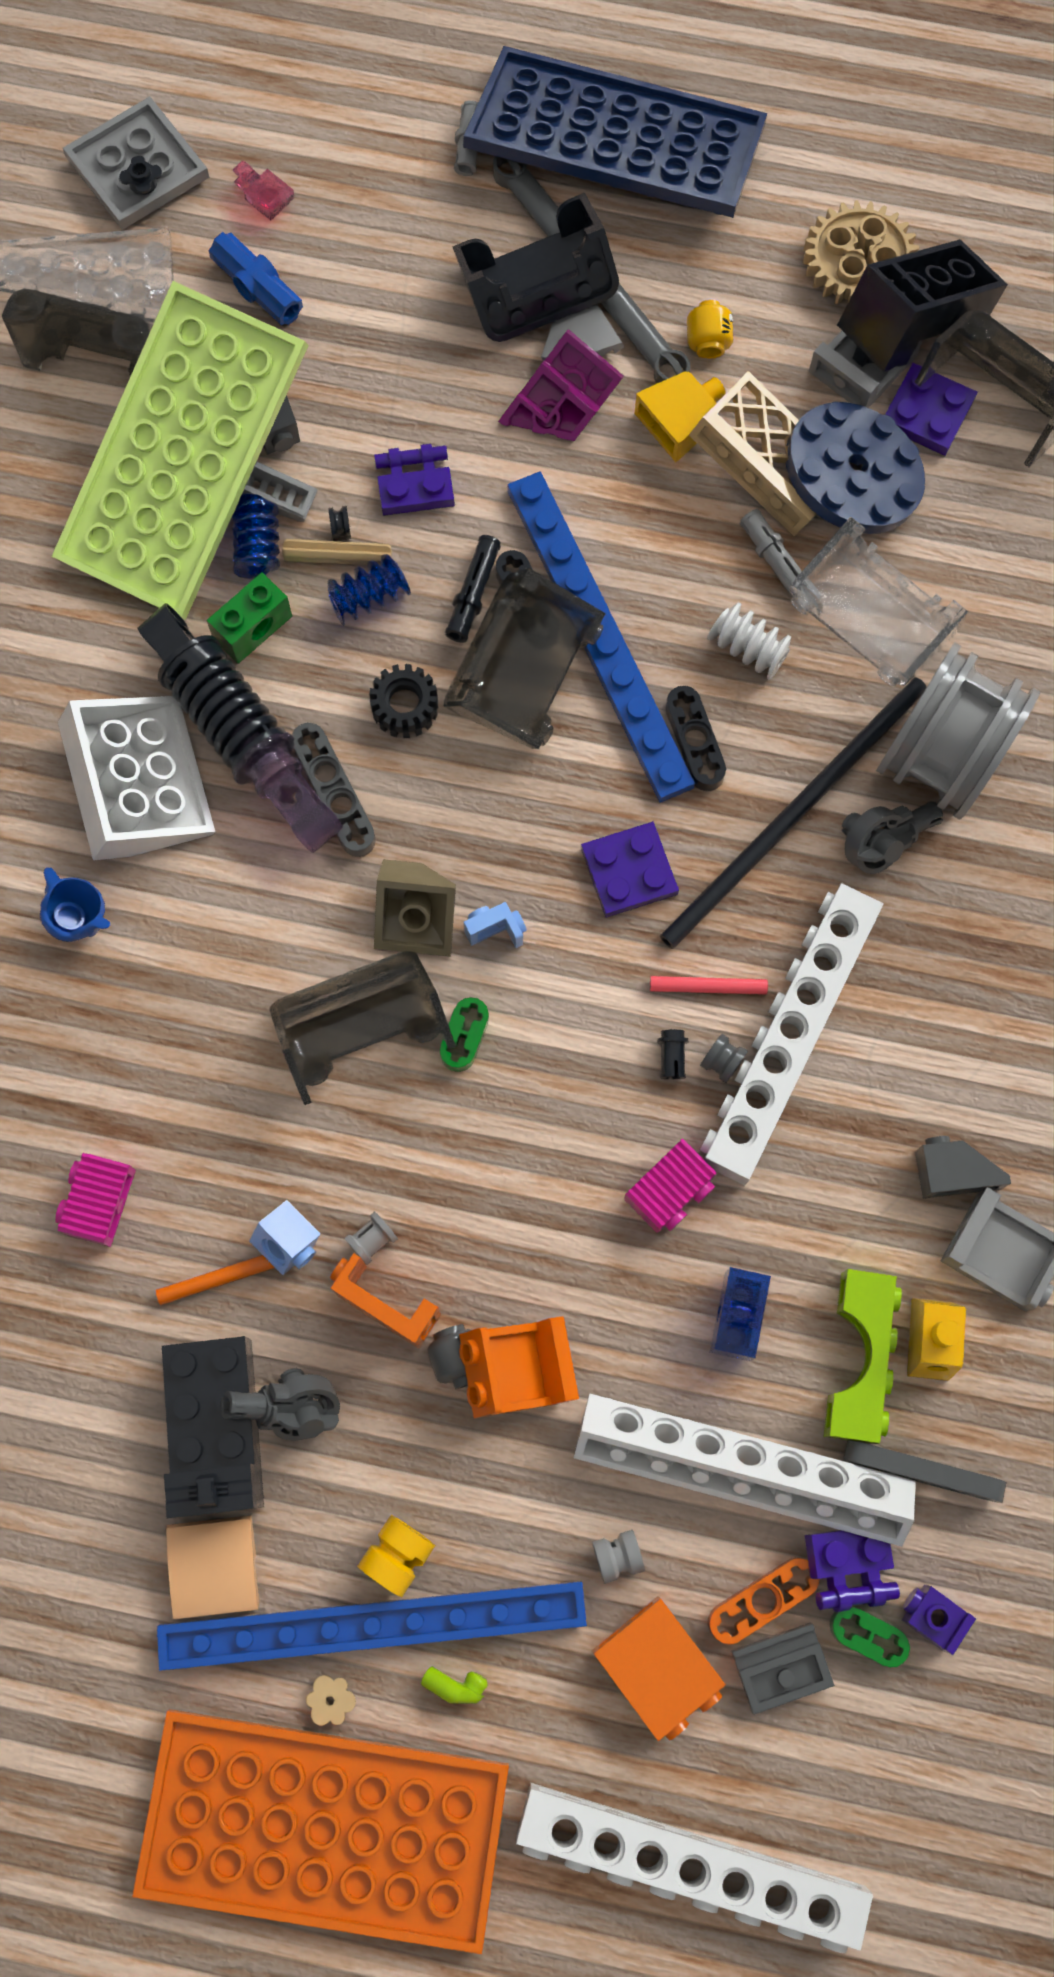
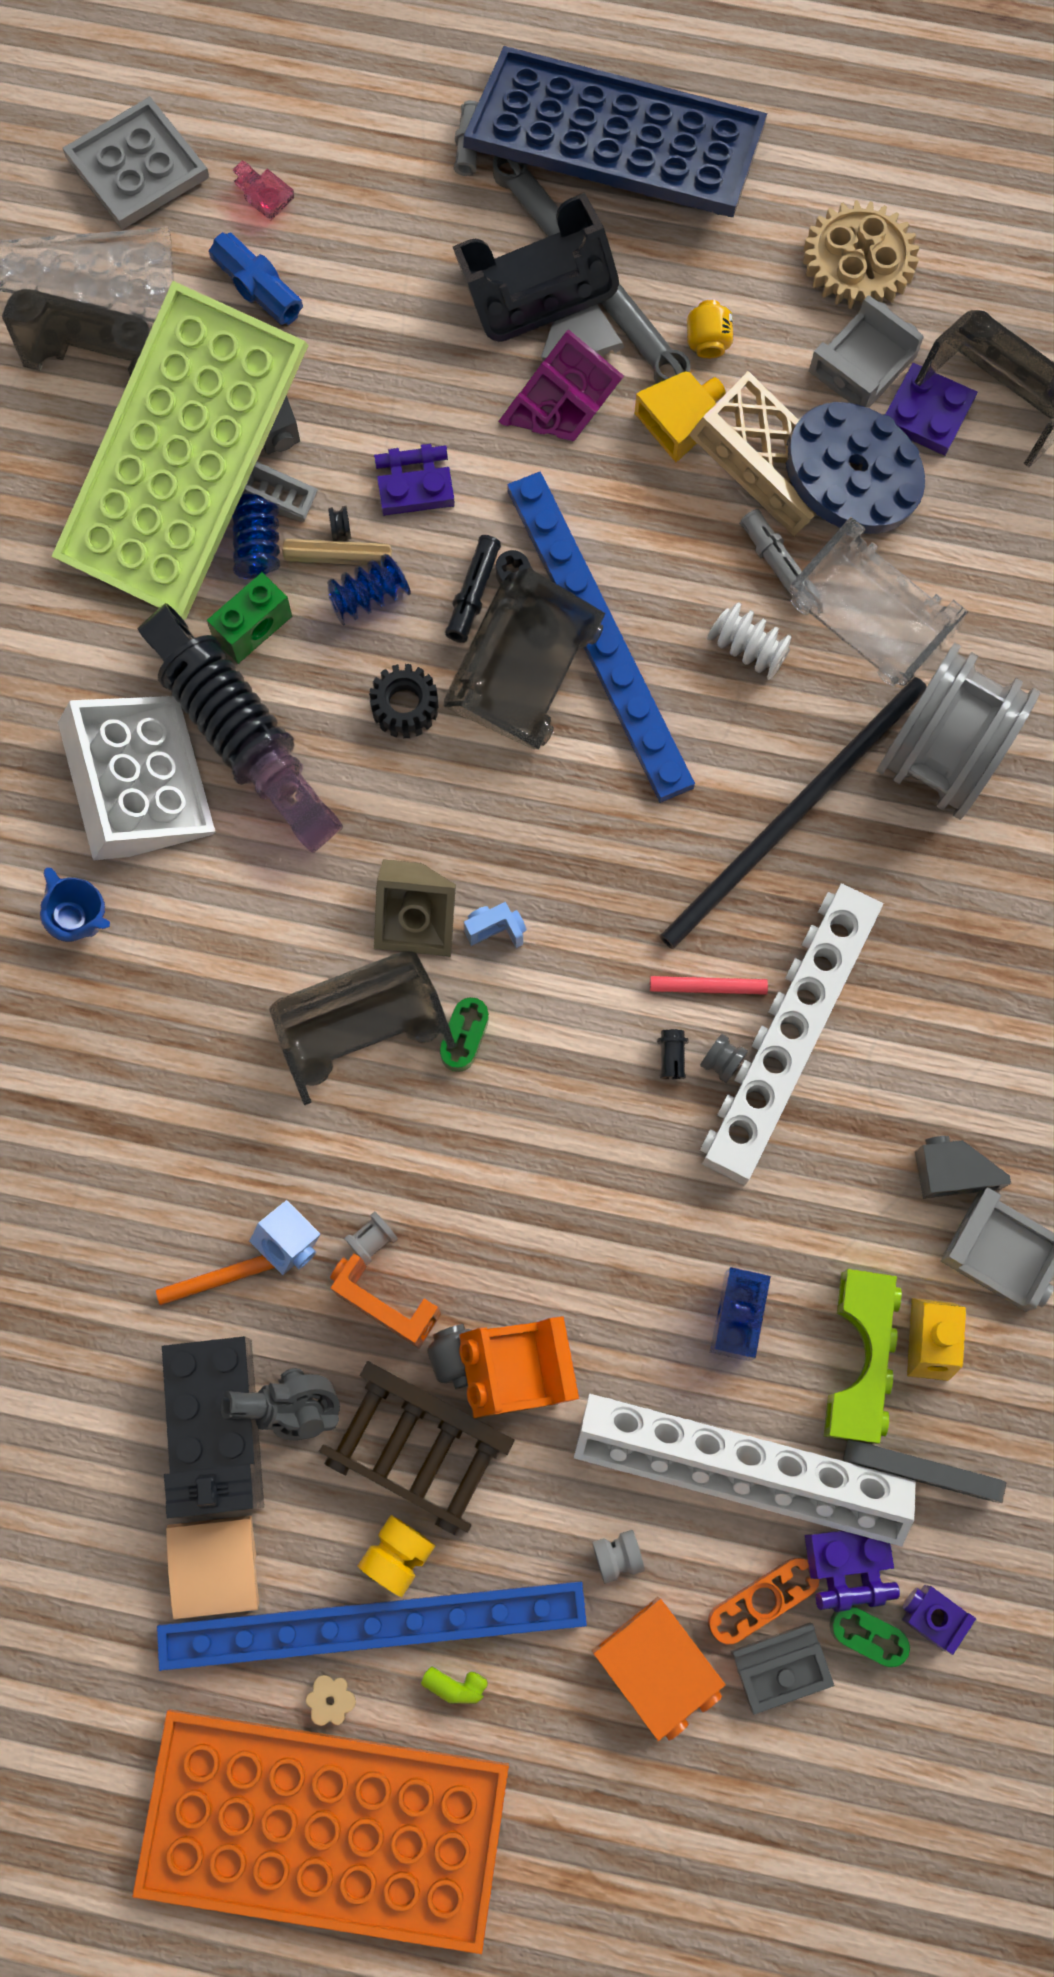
(95, 1199): dark pink brick -> none
(143, 183): black plate -> none
(335, 788): dark grey beam -> none
(415, 1406): none -> dark brown fence
(629, 869): dark purple plate -> none
(671, 1186): dark pink brick -> none
(696, 710): black beam -> none
(838, 1930): white brick -> none
(877, 848): dark grey pin -> none
(916, 300): black hinge -> none

